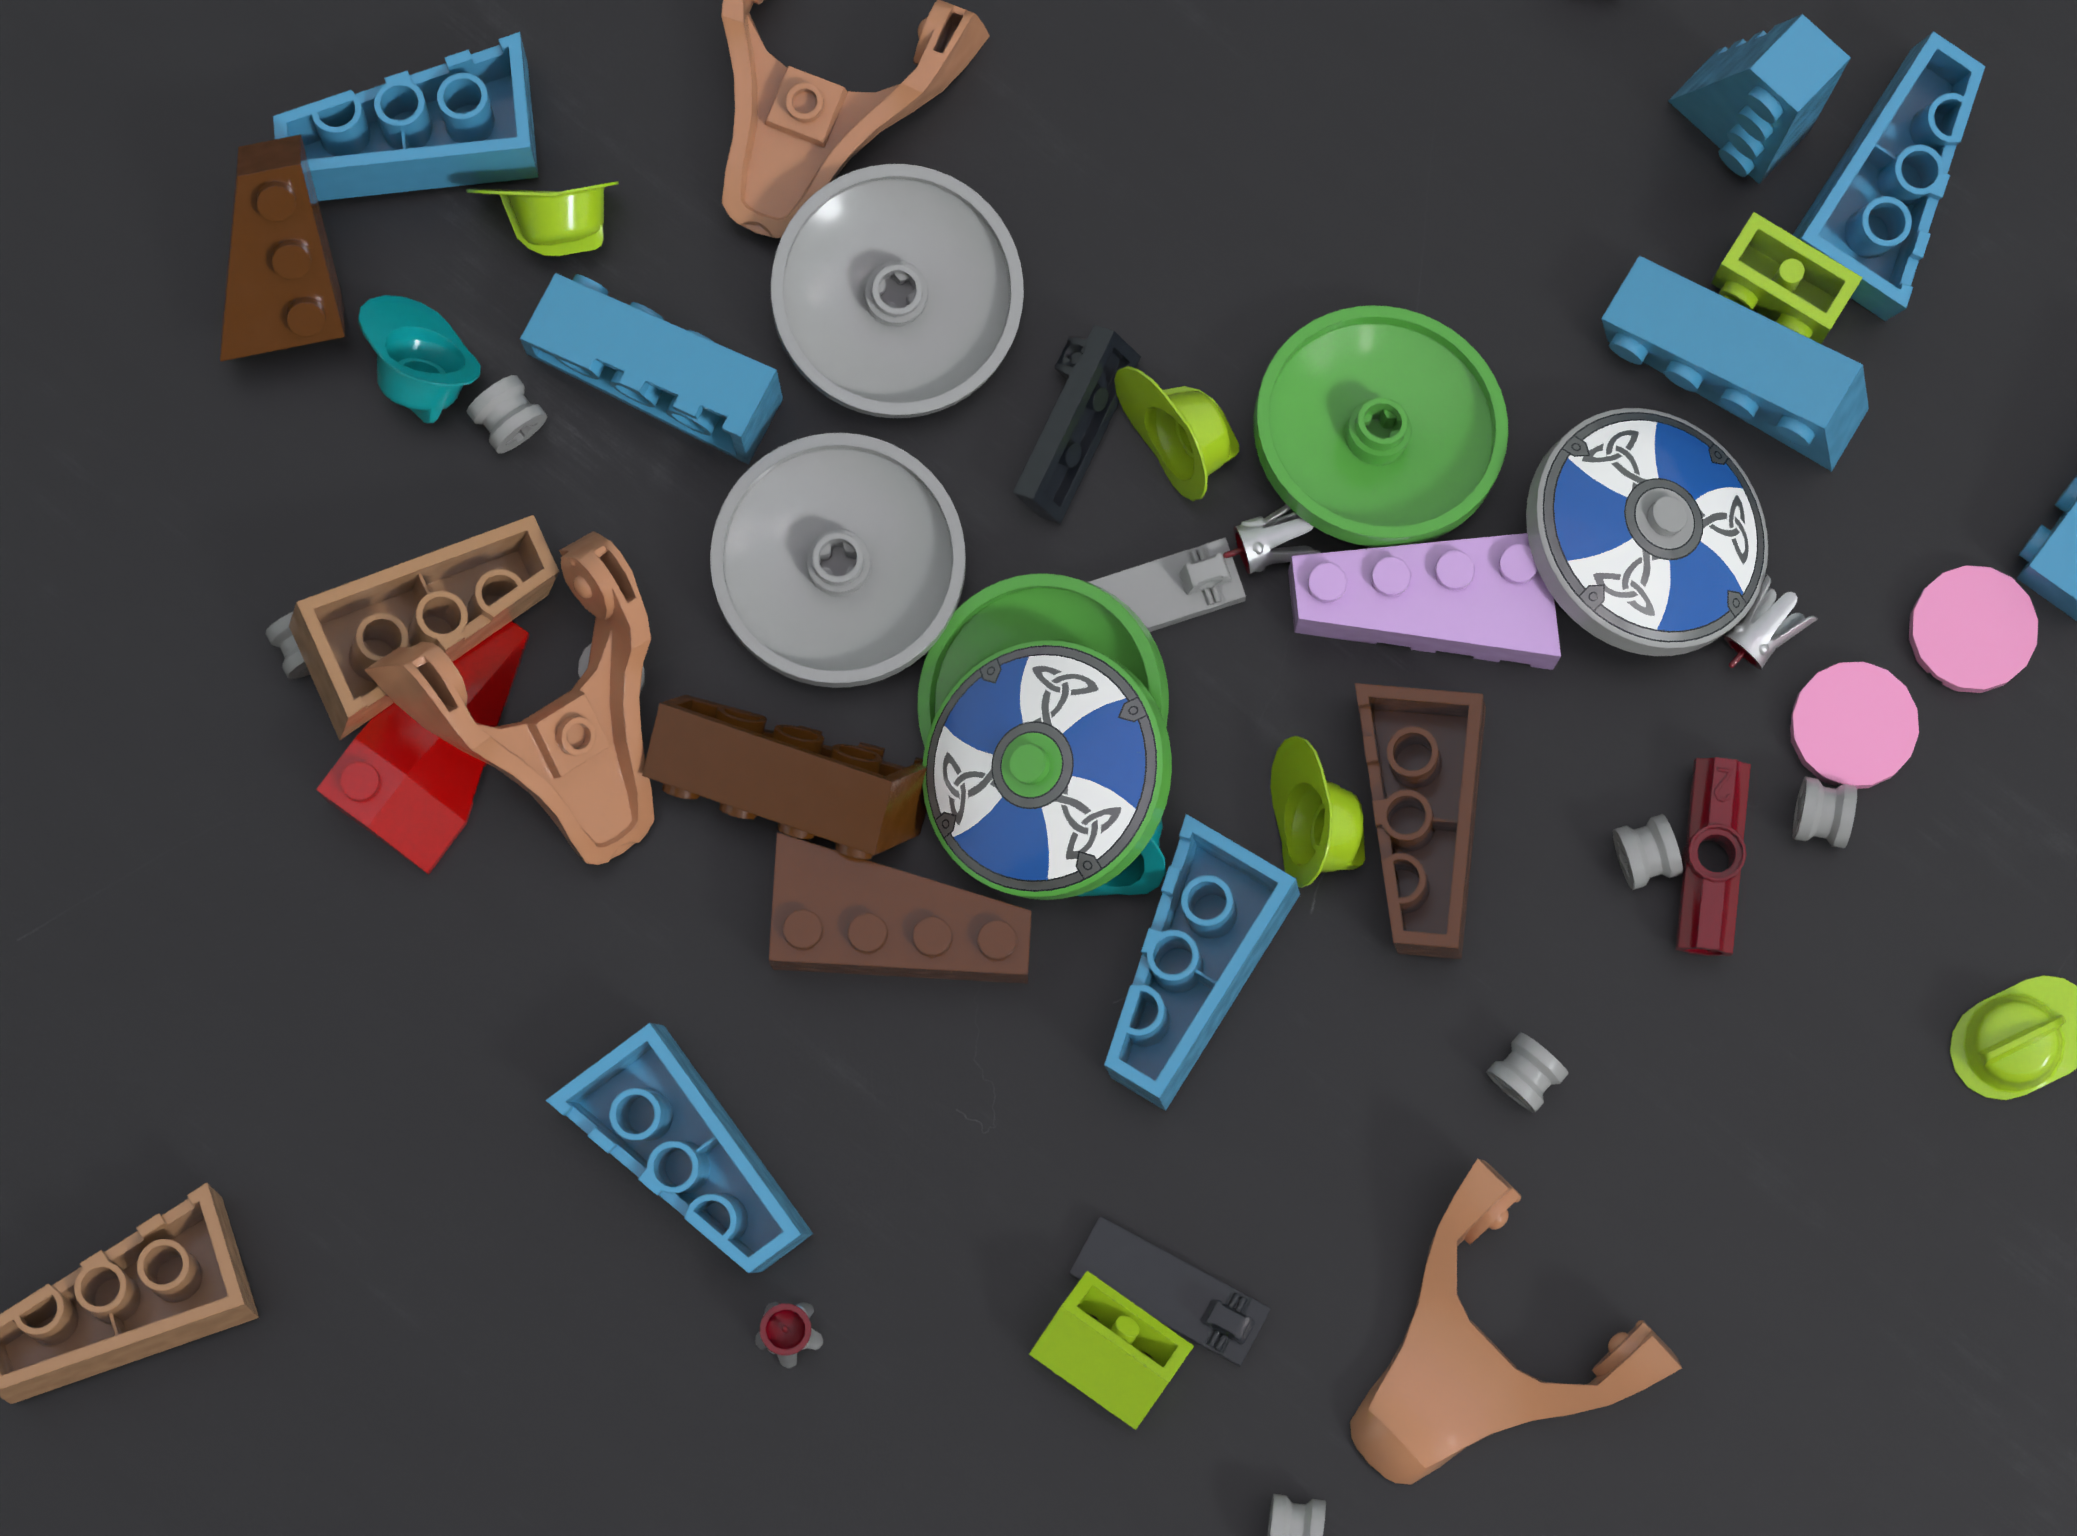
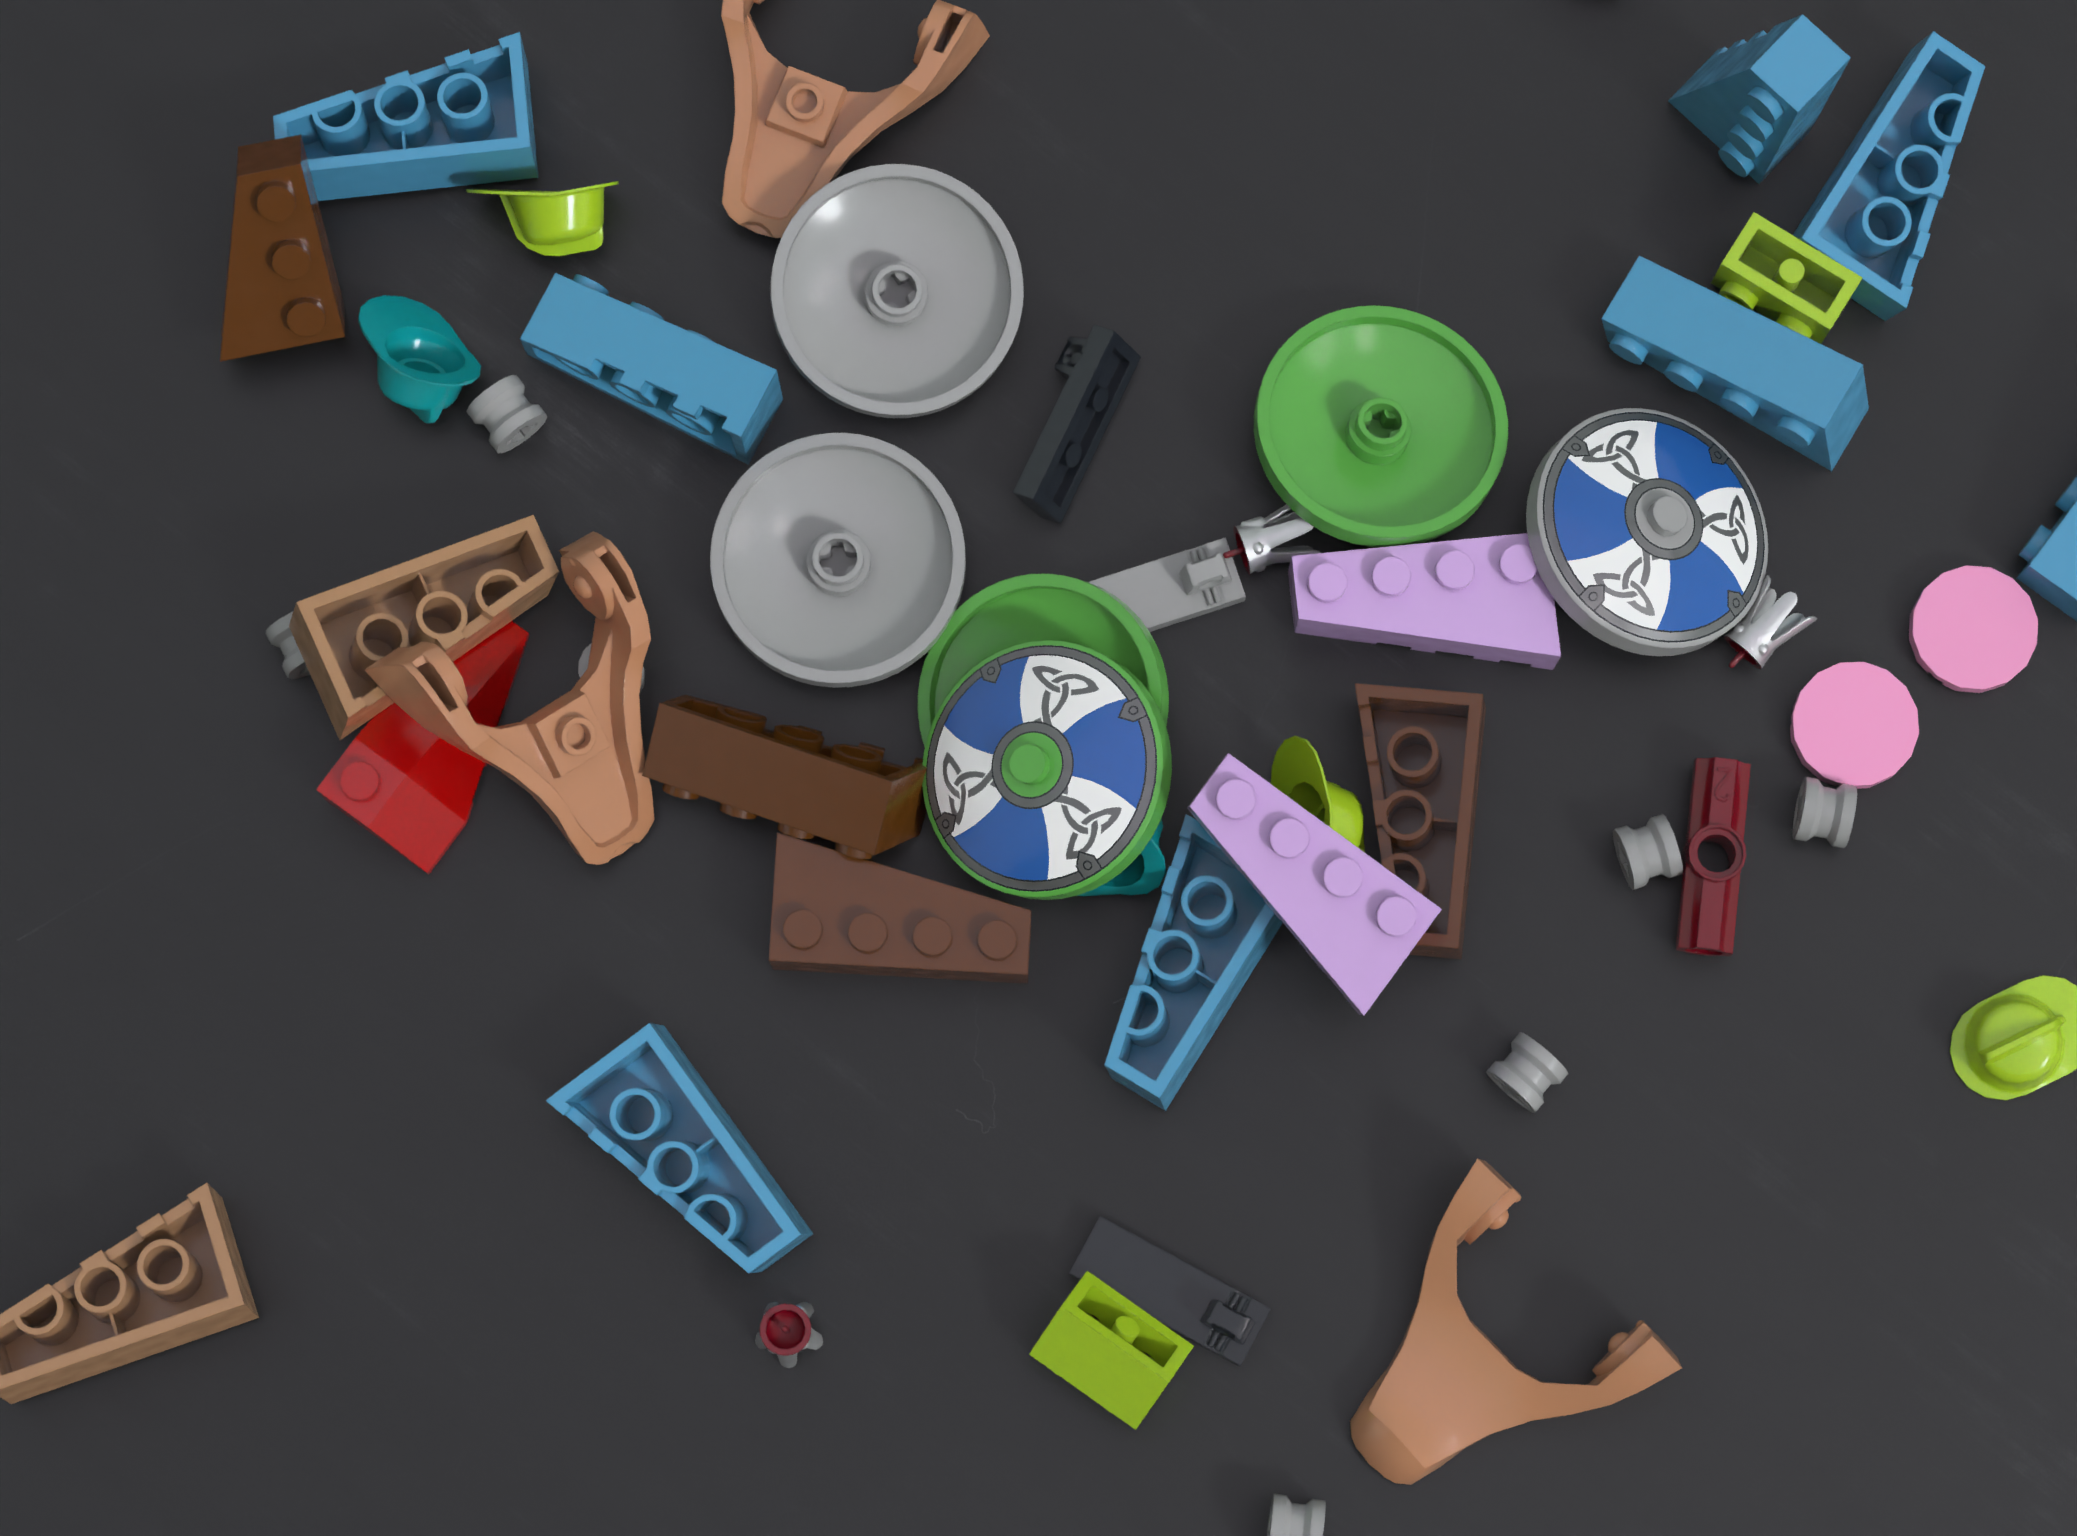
(1180, 428): lime piece -> none
(1327, 891): none -> lavender wedge

